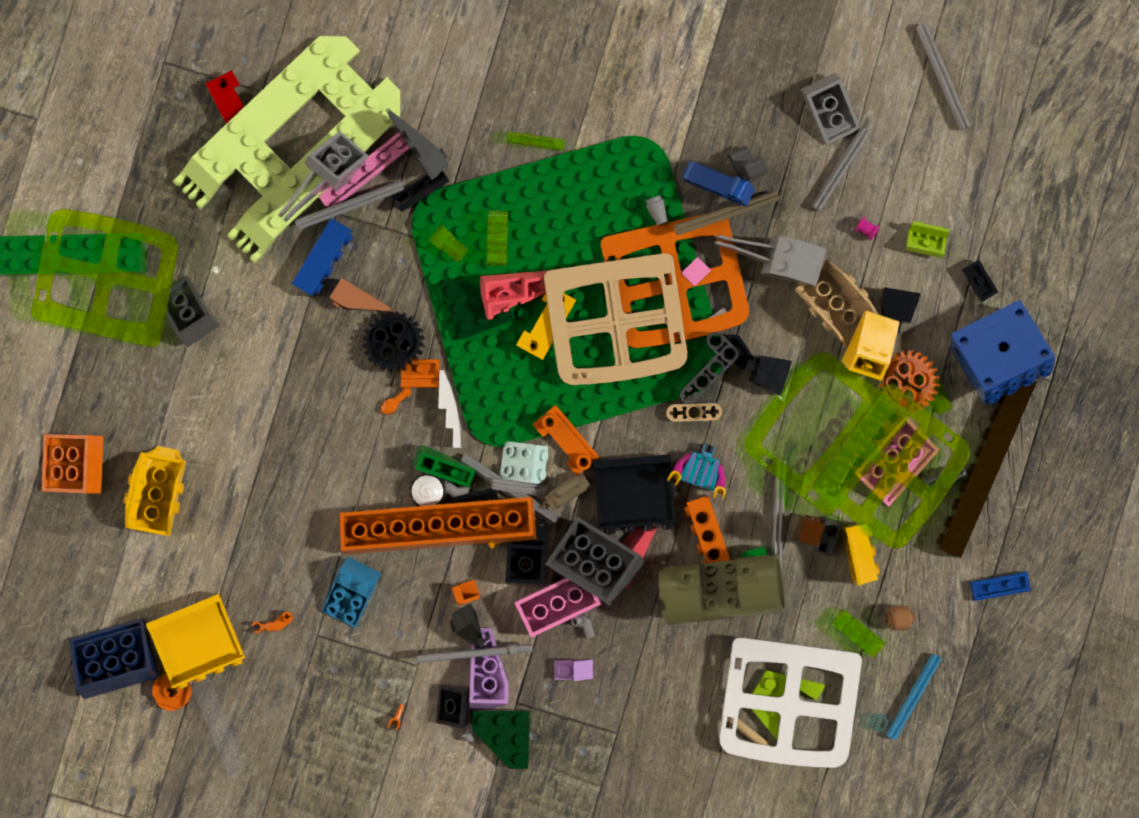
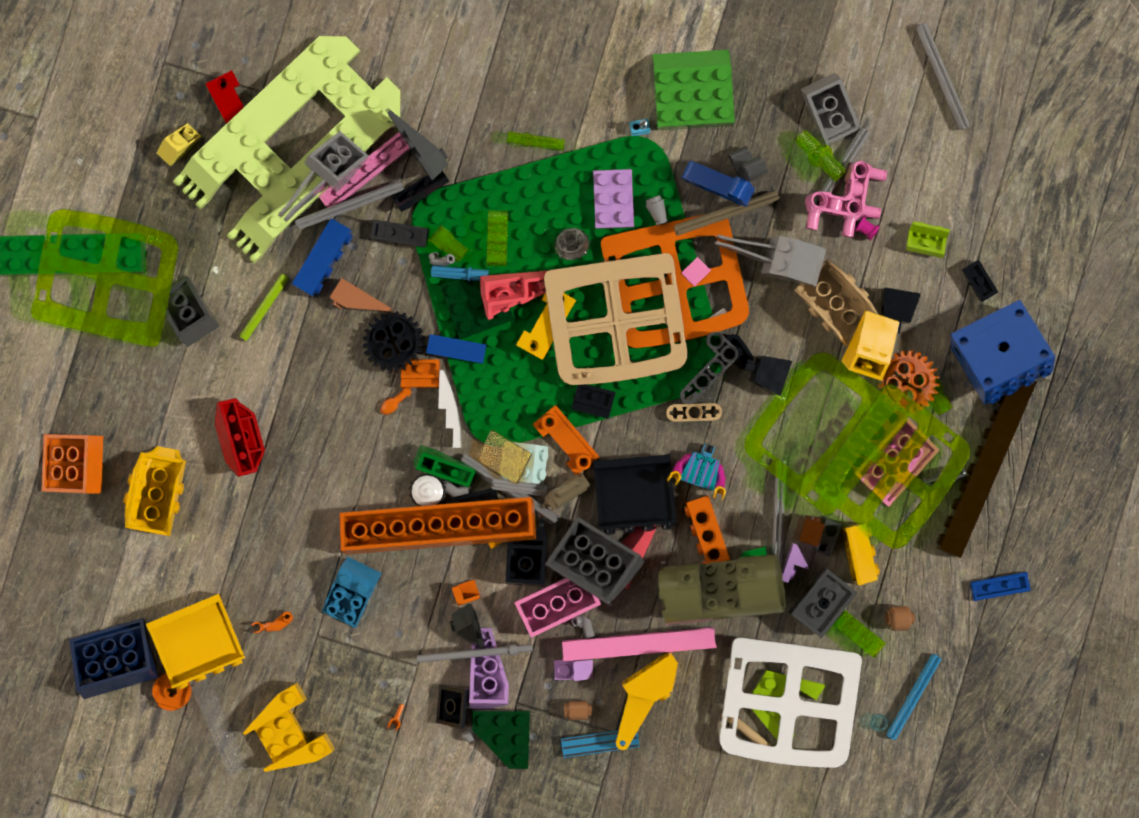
(178, 144): none -> light yellow slope
(239, 436): none -> red wedge
(264, 307): none -> lime piece
(284, 736): none -> yellow wedge
(400, 233): none -> black plate
(443, 261): none -> light grey arm
(456, 348): none -> blue tile
(458, 273): none -> dark azure axle
(504, 456): none -> clear yellow piece
(571, 244): none -> clear smoke piece
(577, 710): none -> medium nougat brick
(593, 400): none -> black plate
(593, 743): none -> dark azure tile
(613, 199): none -> lavender plate
(638, 644): none -> bright pink tile
(643, 689): none -> yellow slope
(644, 127): none -> medium azure piece
(693, 90): none -> bright green slope
(793, 558): none -> lavender slope
(820, 155): none -> clear neon green piece
(822, 602): none -> dark grey piece
(854, 194): none -> bright pink pin

